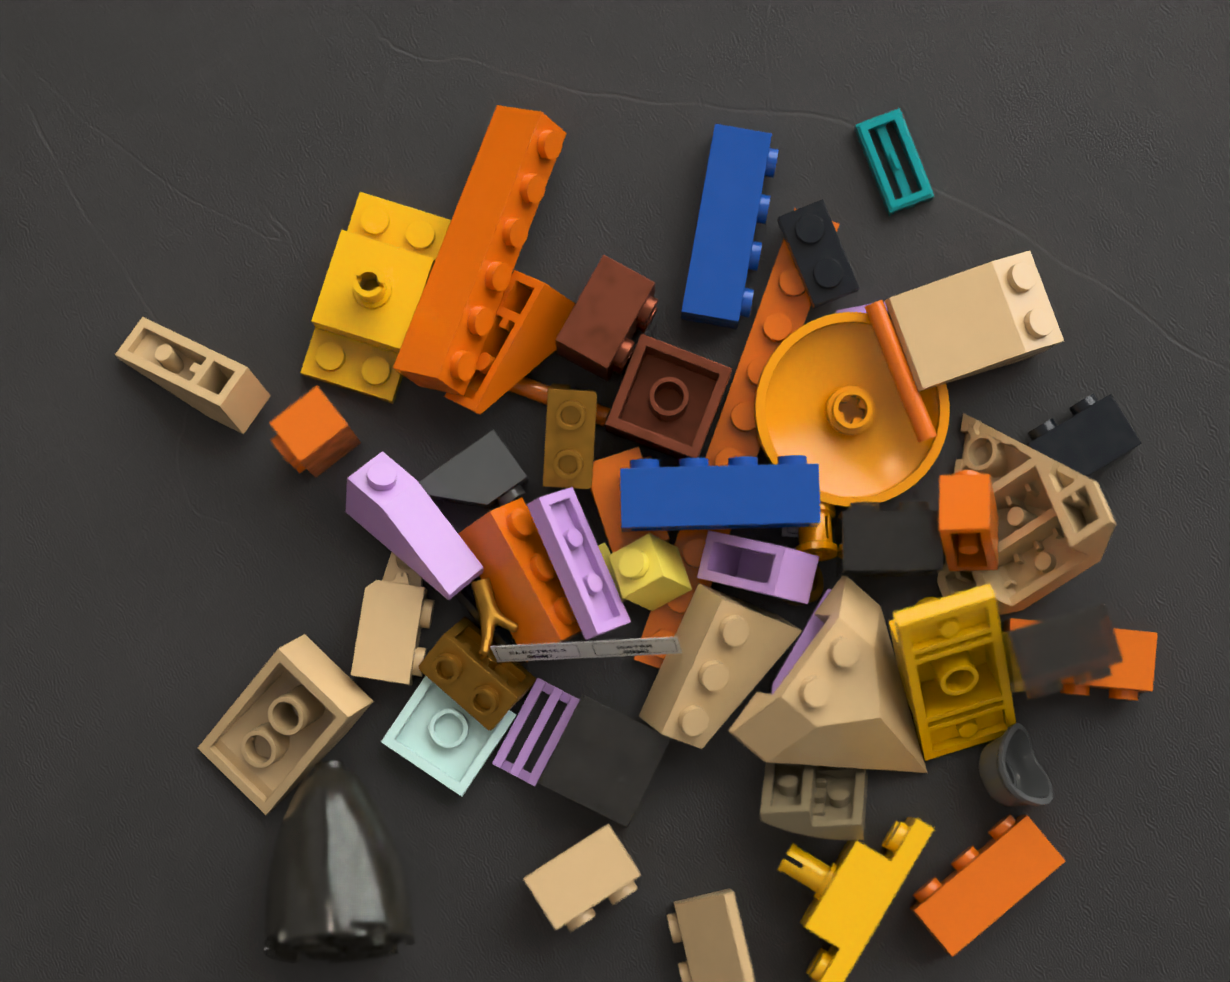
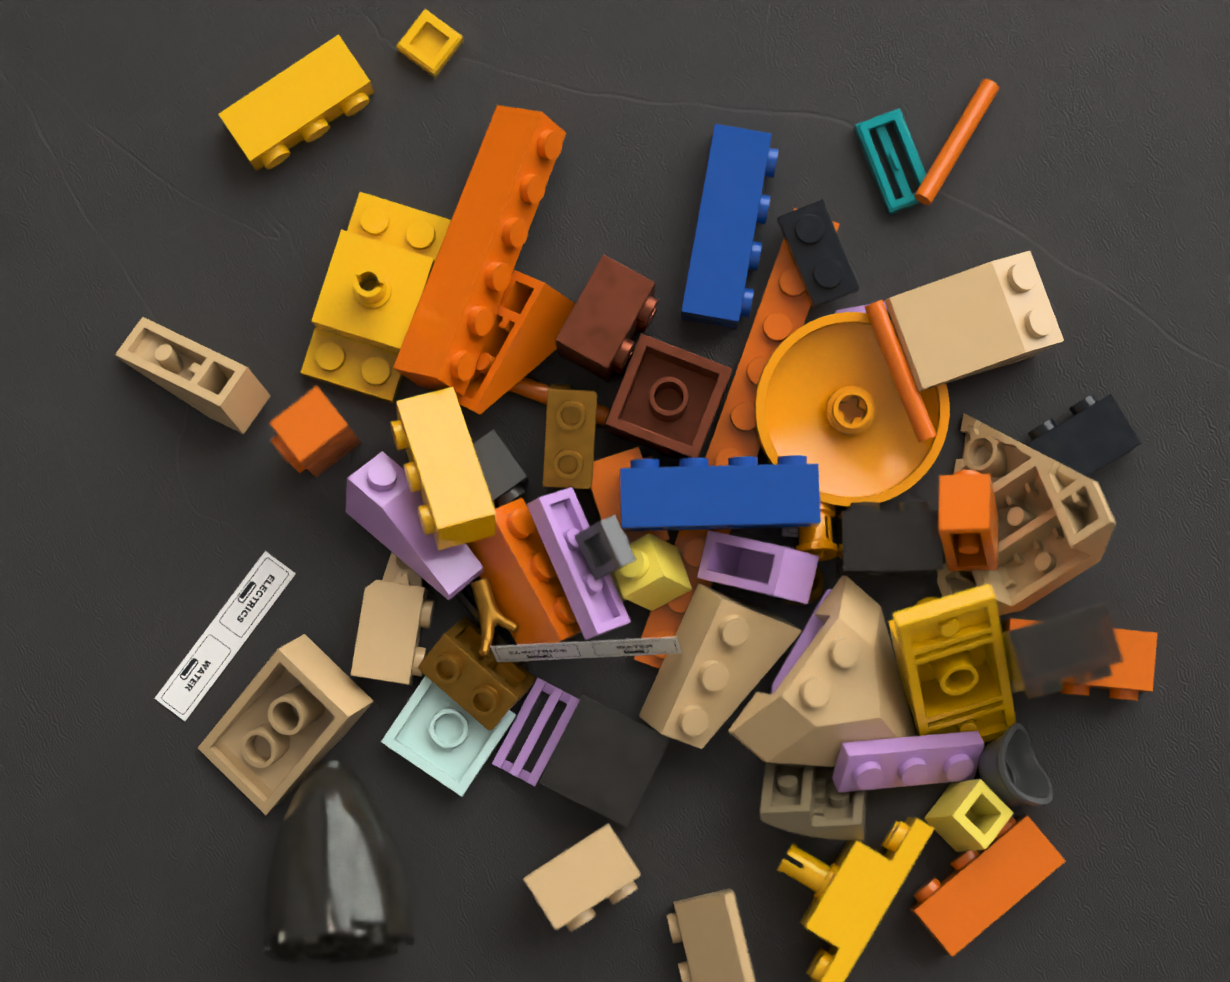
(225, 636): none -> white sticker
(298, 104): none -> yellow brick
(430, 43): none -> yellow tile
(443, 469): none -> yellow brick
(605, 547): none -> dark grey plate
(907, 761): none -> lavender plate
(956, 142): none -> orange bar
(968, 815): none -> light yellow brick

